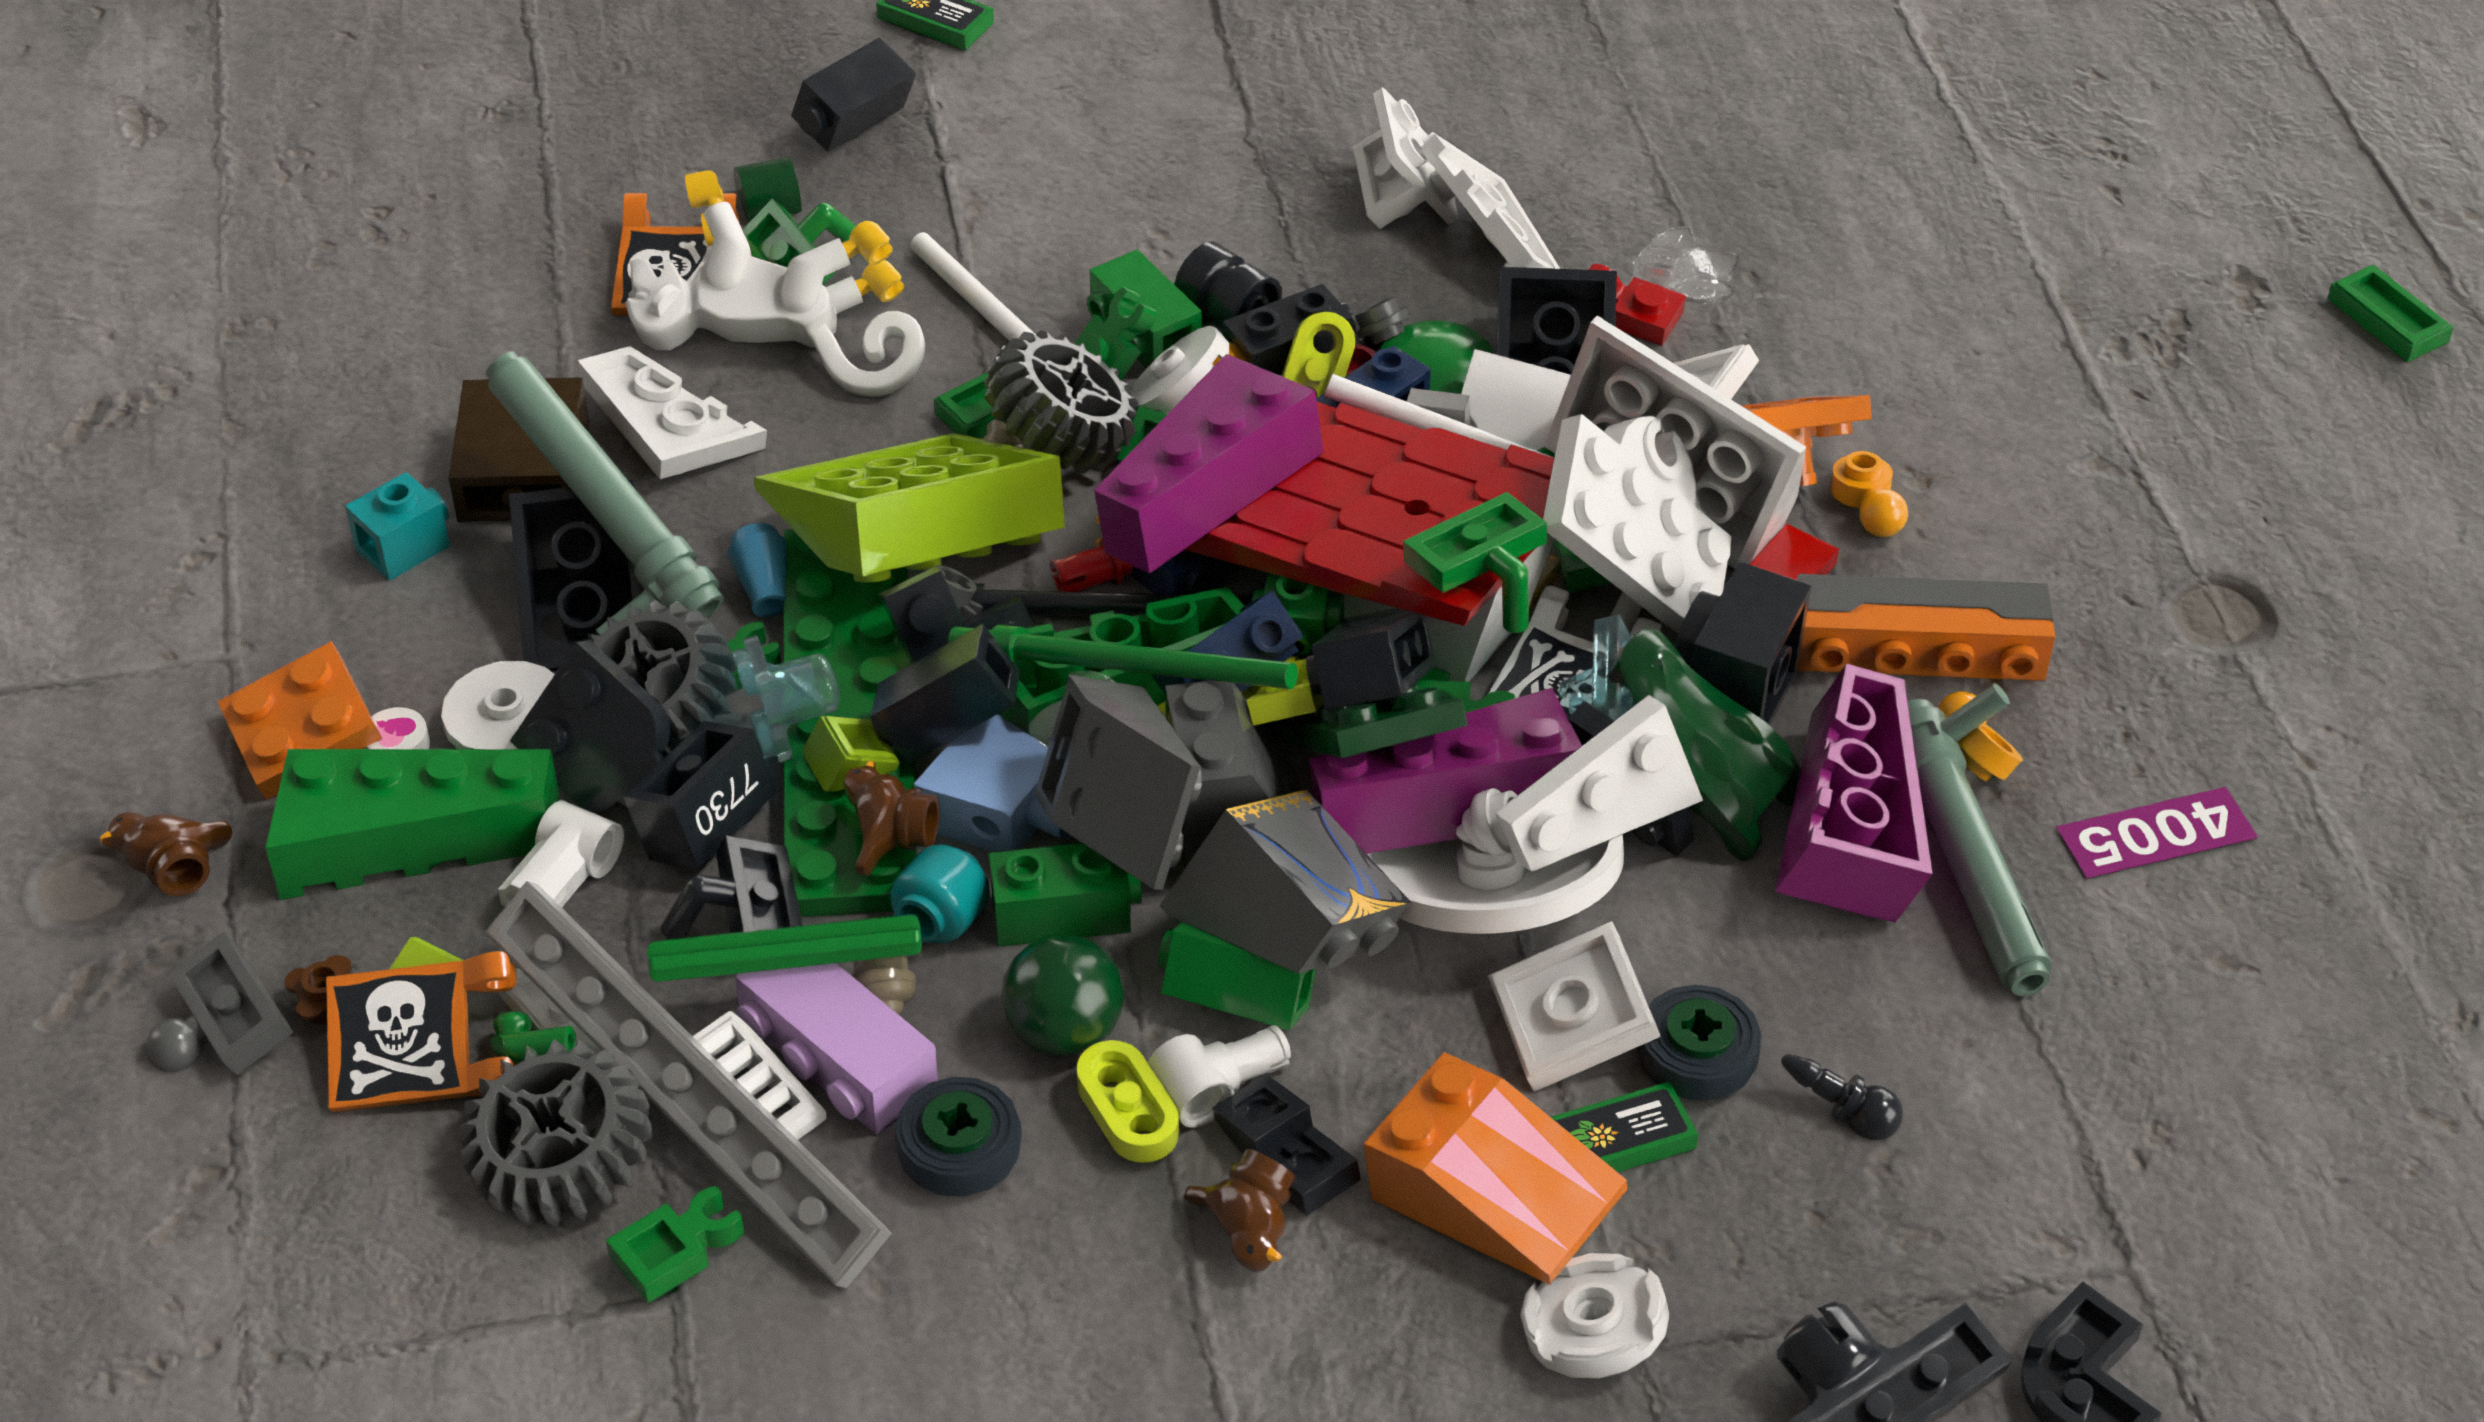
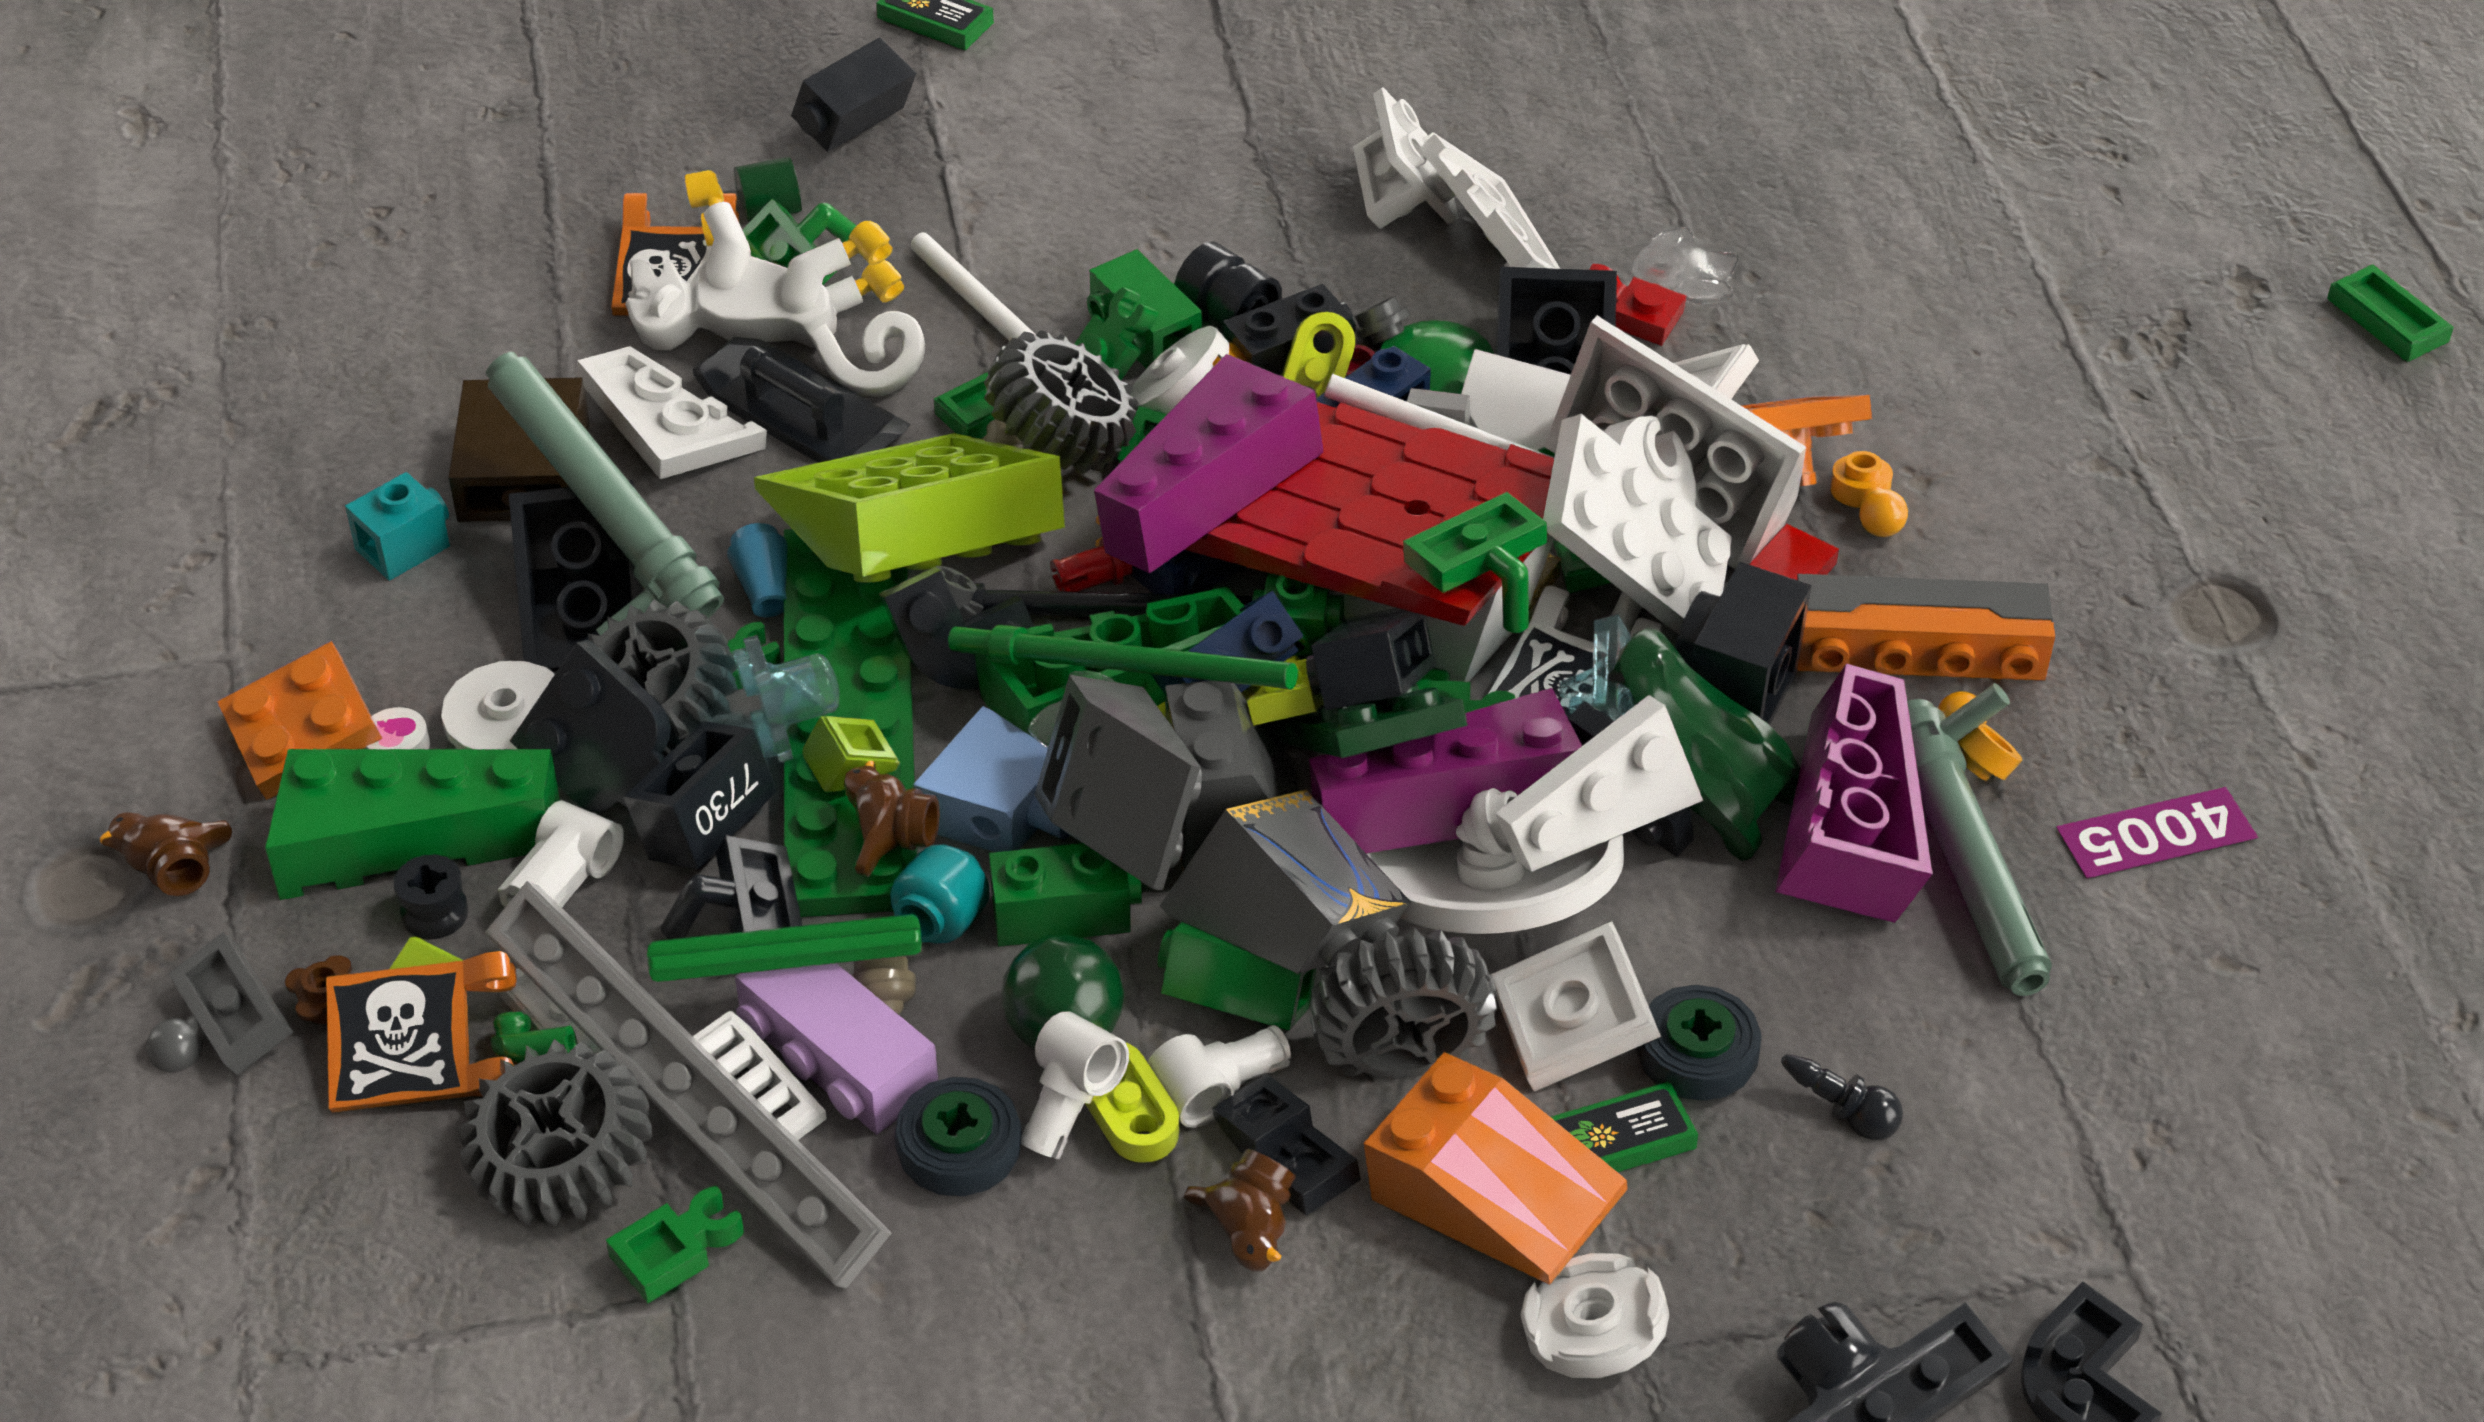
(431, 896): none -> black wheel
(795, 401): none -> black piece
(944, 694): black brick -> none
(1077, 1066): none -> white pin
(1402, 1005): none -> dark grey gear

